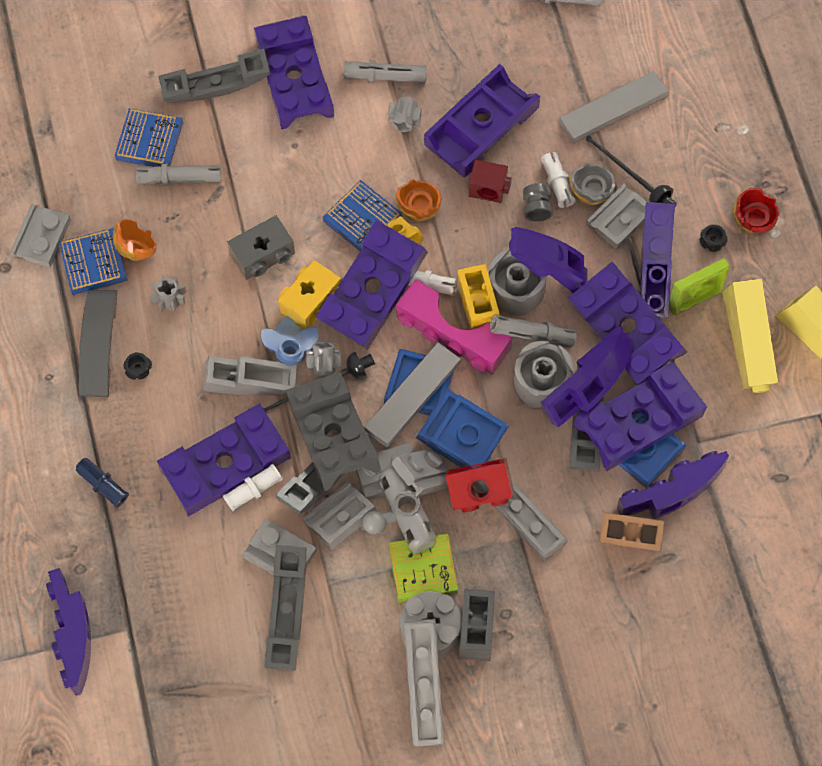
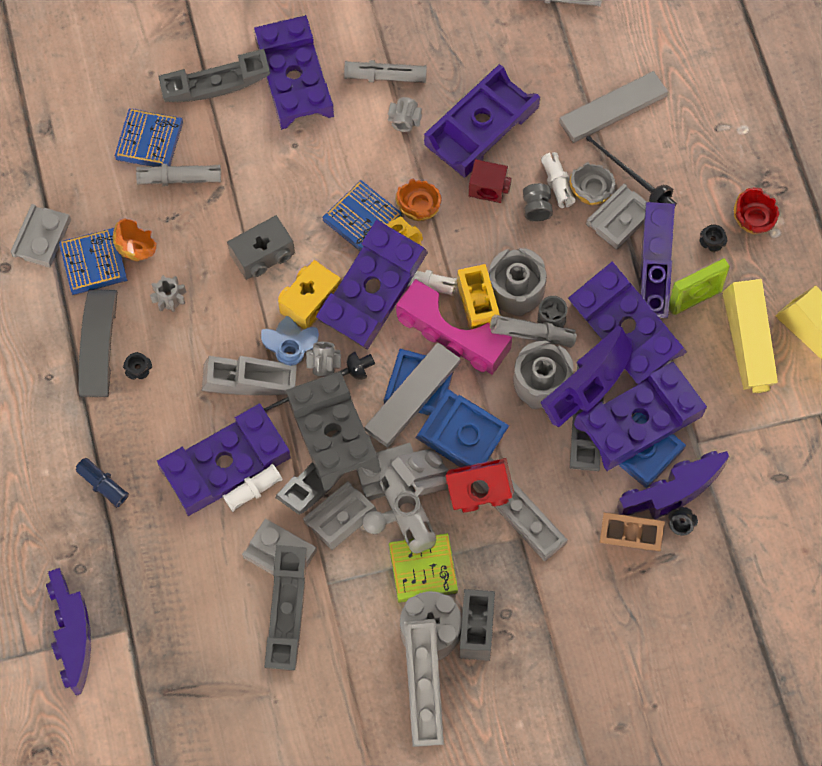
(549, 257): dark purple slope -> none
(553, 308): none -> dark grey wheel
(682, 527): none -> black plate

